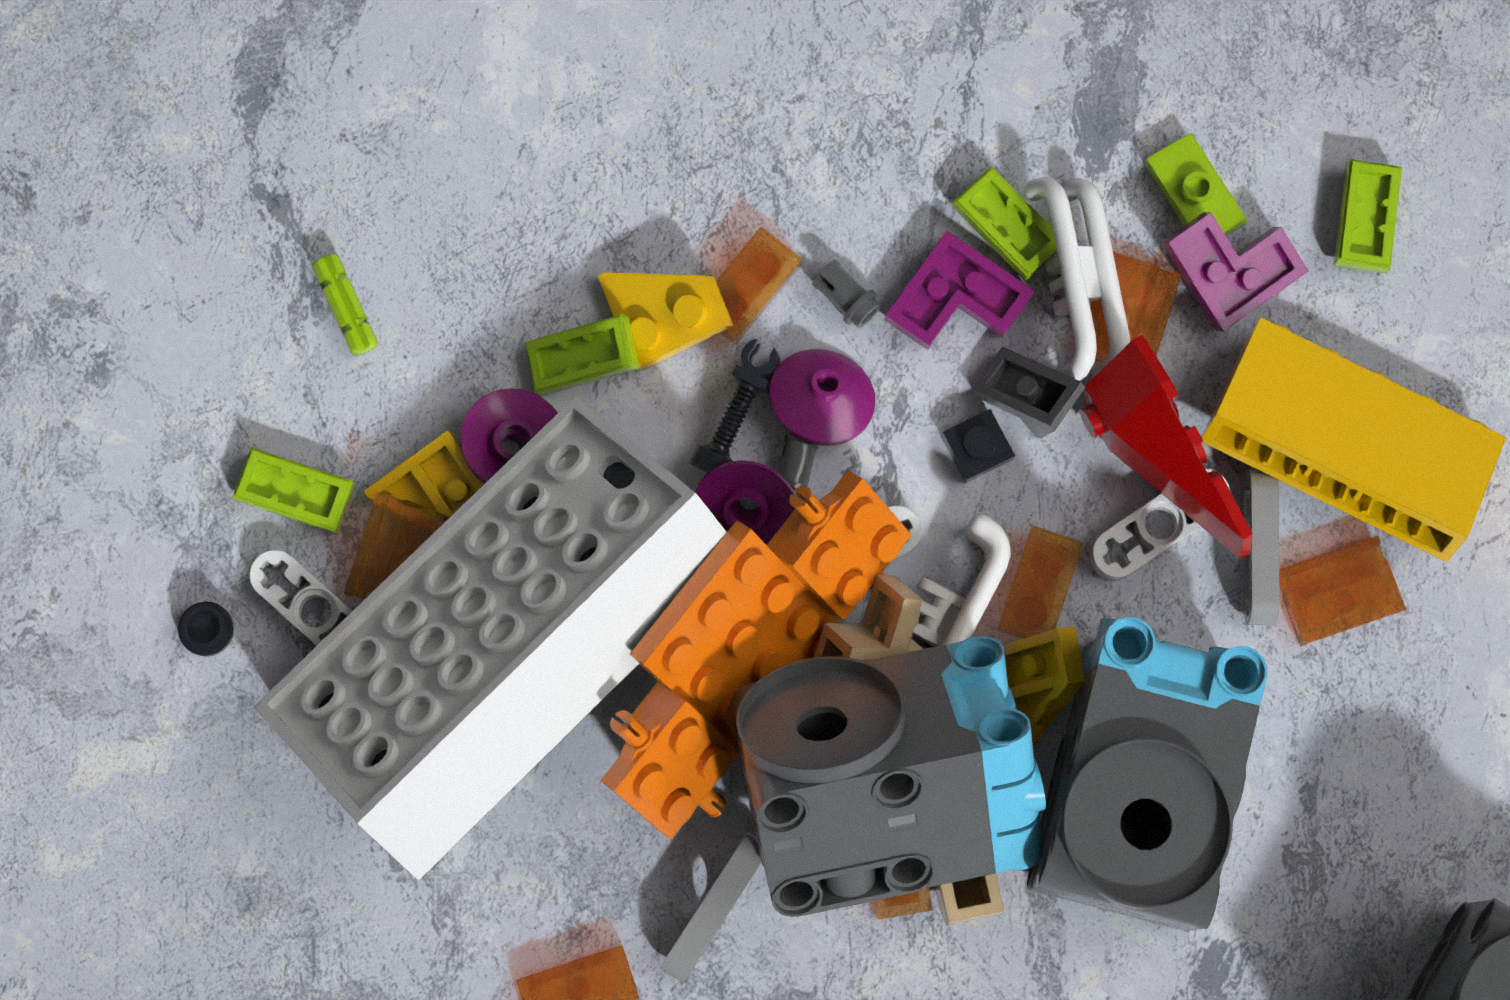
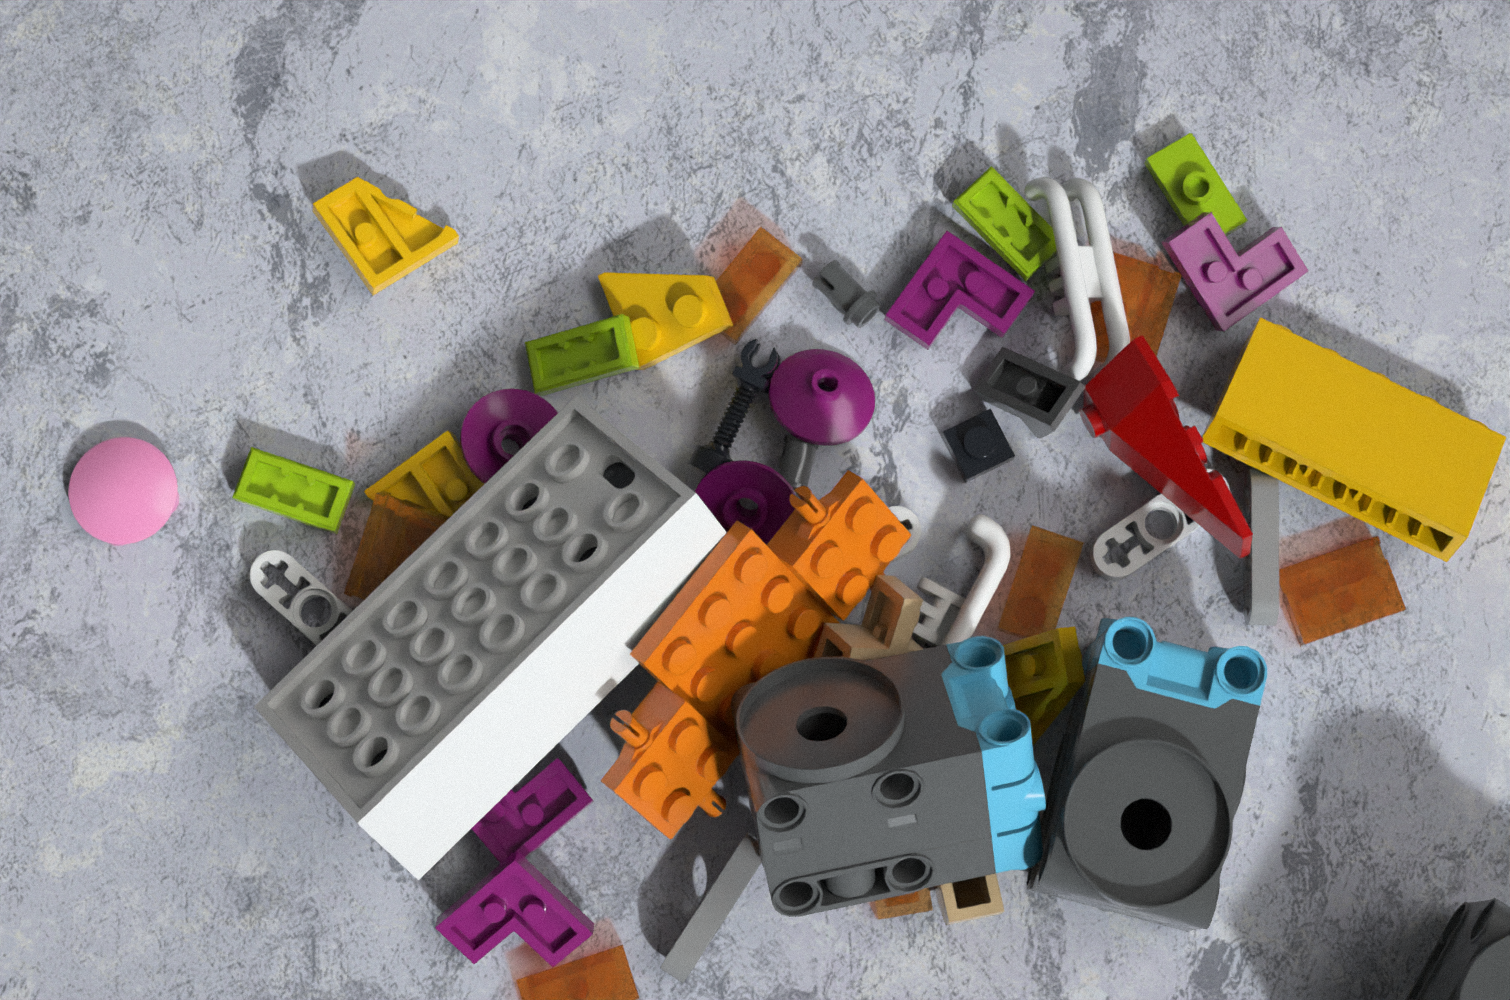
(123, 491): none -> bright pink dish
(206, 629): black plate -> none
(345, 304): lime axle -> none
(380, 234): none -> yellow wing
(518, 901): none -> magenta plate
(533, 813): none -> magenta plate
(1368, 216): lime plate -> none

